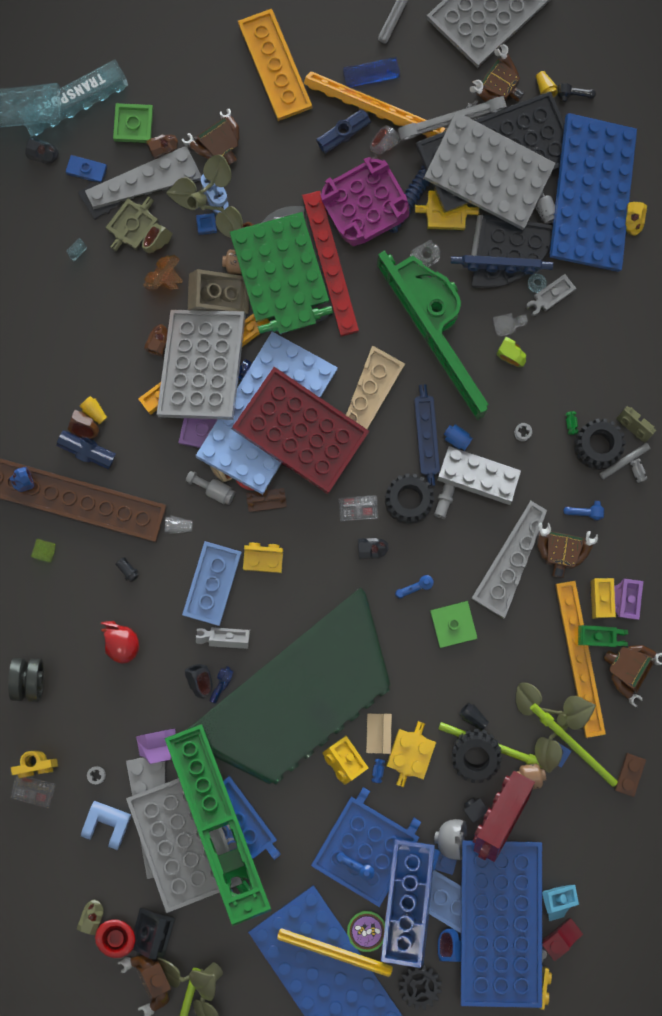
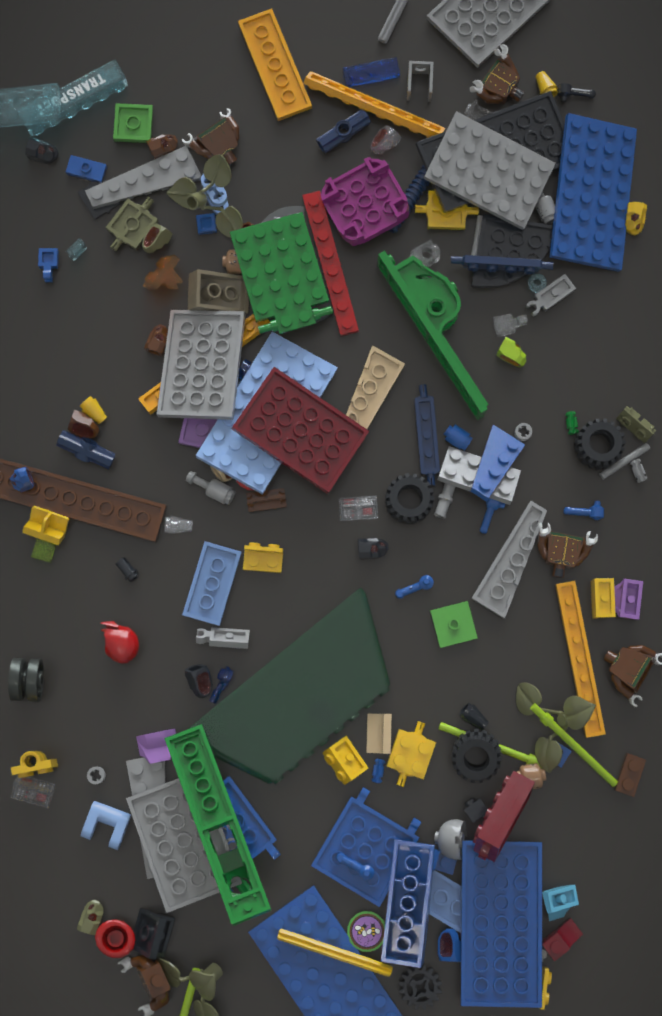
(46, 525): none -> yellow panel
(47, 261): none -> blue plate
(412, 130): light grey piece -> none
(413, 70): none -> light grey piece
(491, 506): none -> blue piece
(496, 460): none -> wing
(600, 636): green hinge -> none

